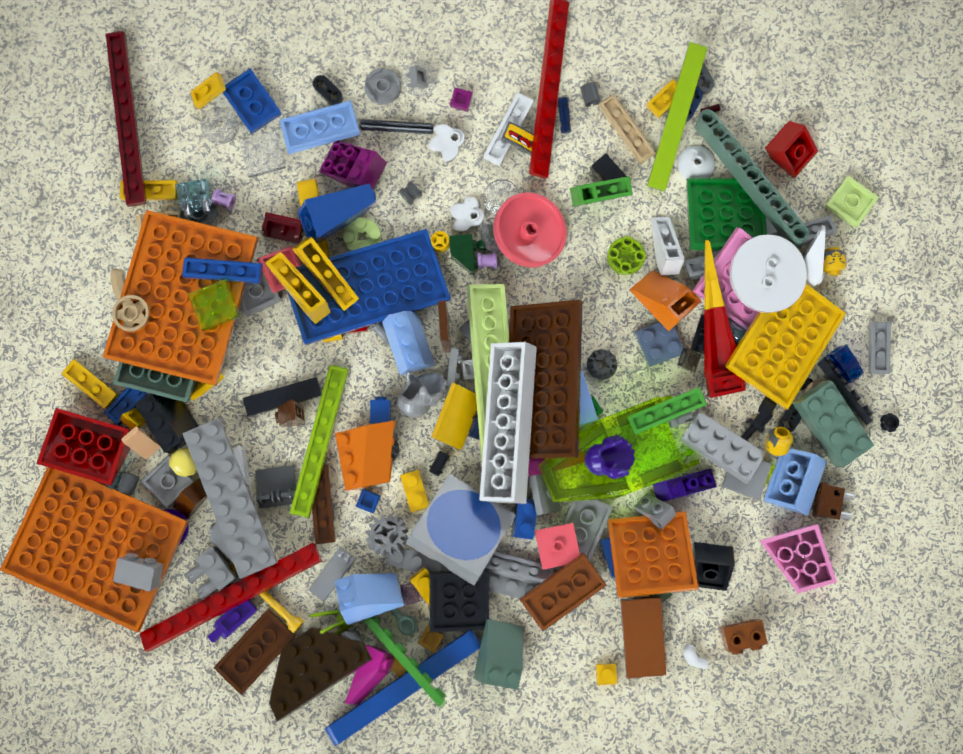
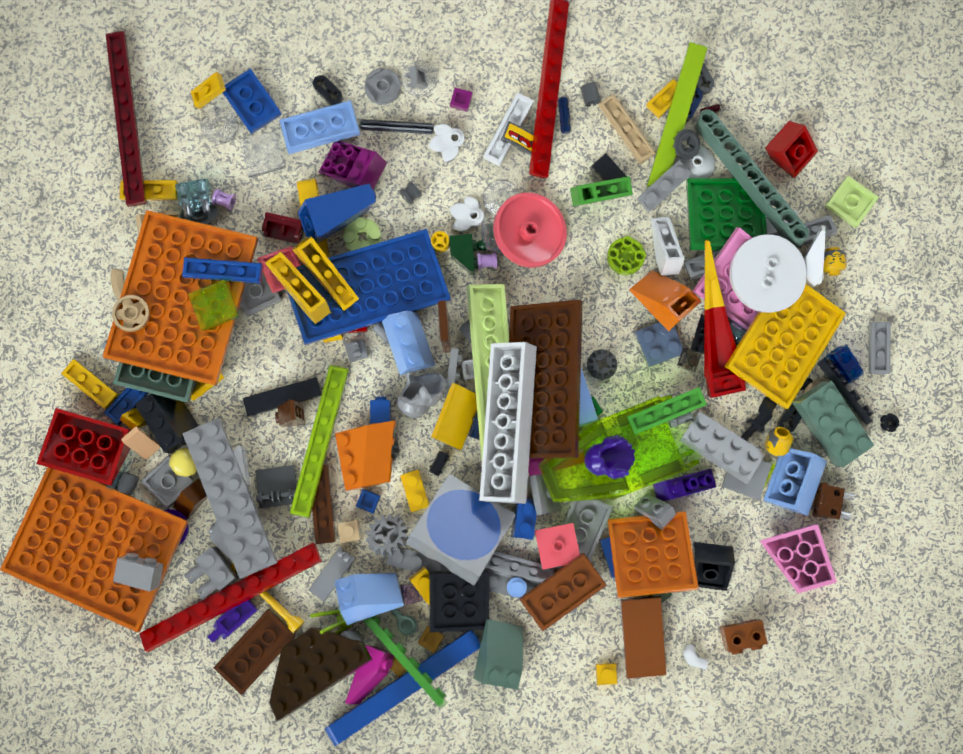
(350, 531): none -> tan brick
(356, 350): none -> light grey tile
(516, 587): none -> light blue plate
(664, 186): none -> light grey plate
(692, 140): none -> dark grey gear

